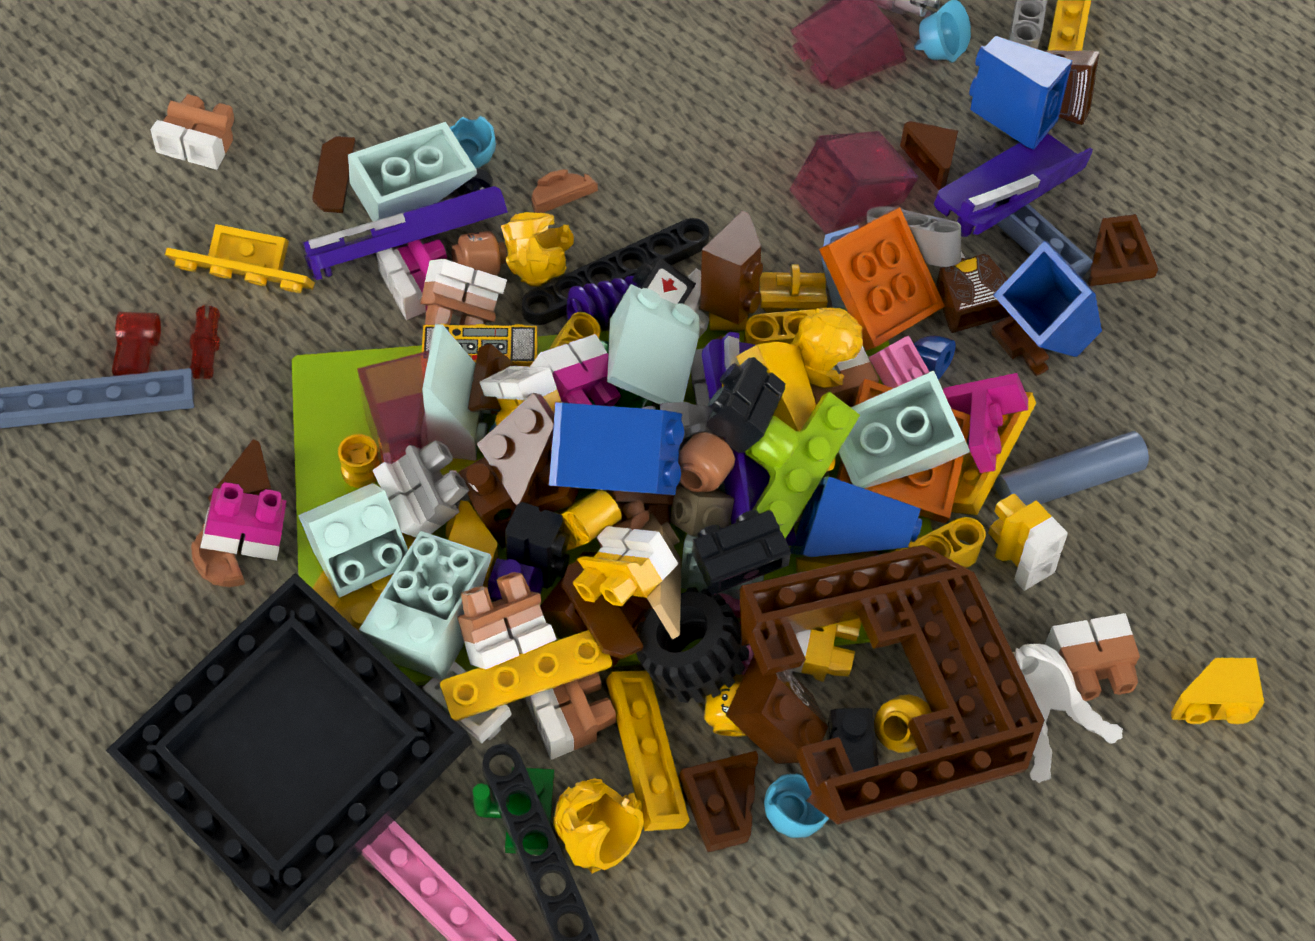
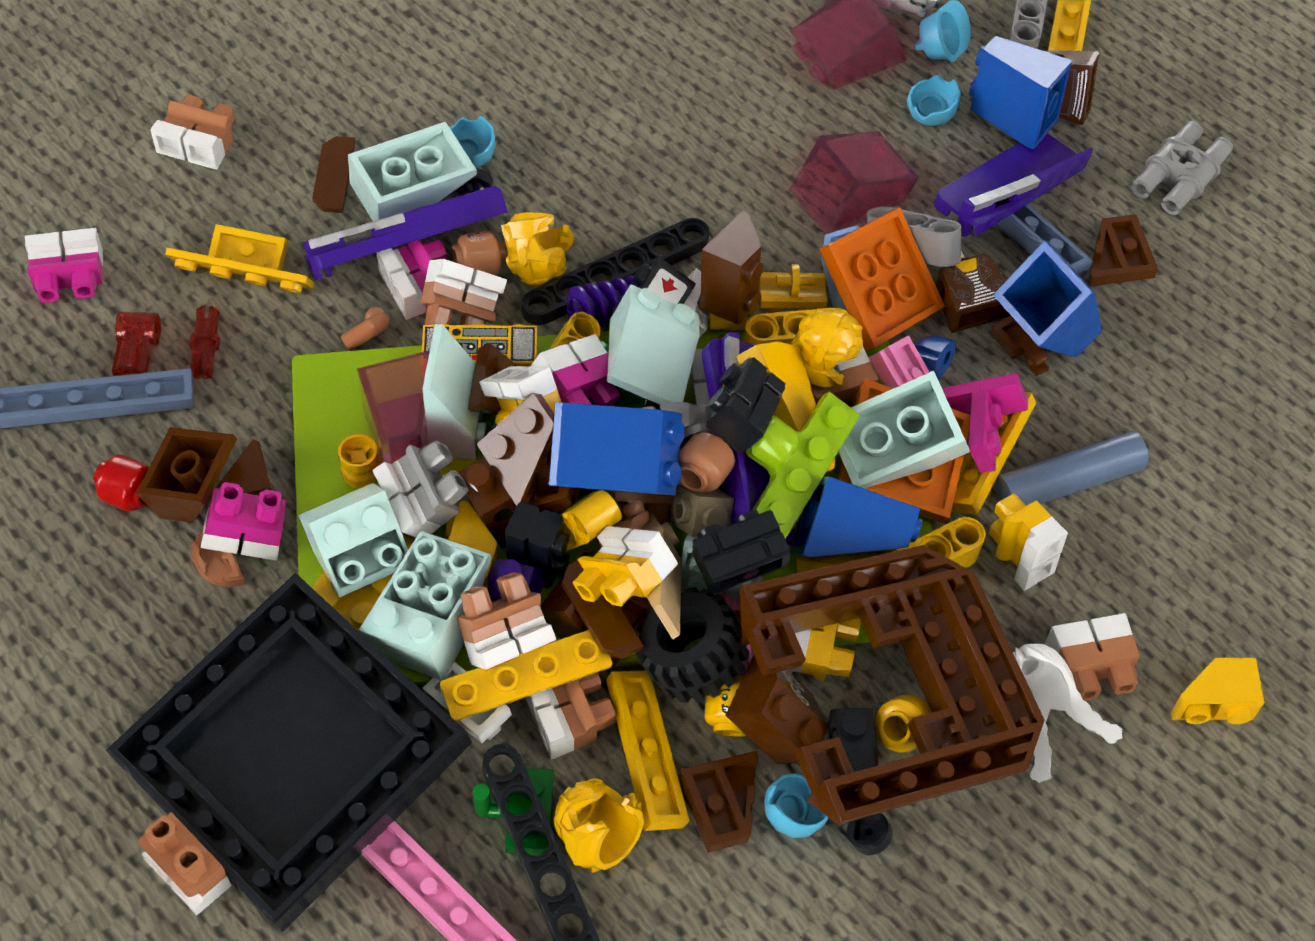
(75, 267): none -> dark pink hips
(119, 482): none -> red head
(183, 863): none -> nougat hips
(185, 472): none -> reddish brown slope
(374, 324): none -> nougat arm
(561, 188): nougat tile -> none
(870, 834): none -> black tile
(930, 149): reddish brown slope -> none
(934, 101): none -> medium azure hair
(1182, 167): none -> light grey pin

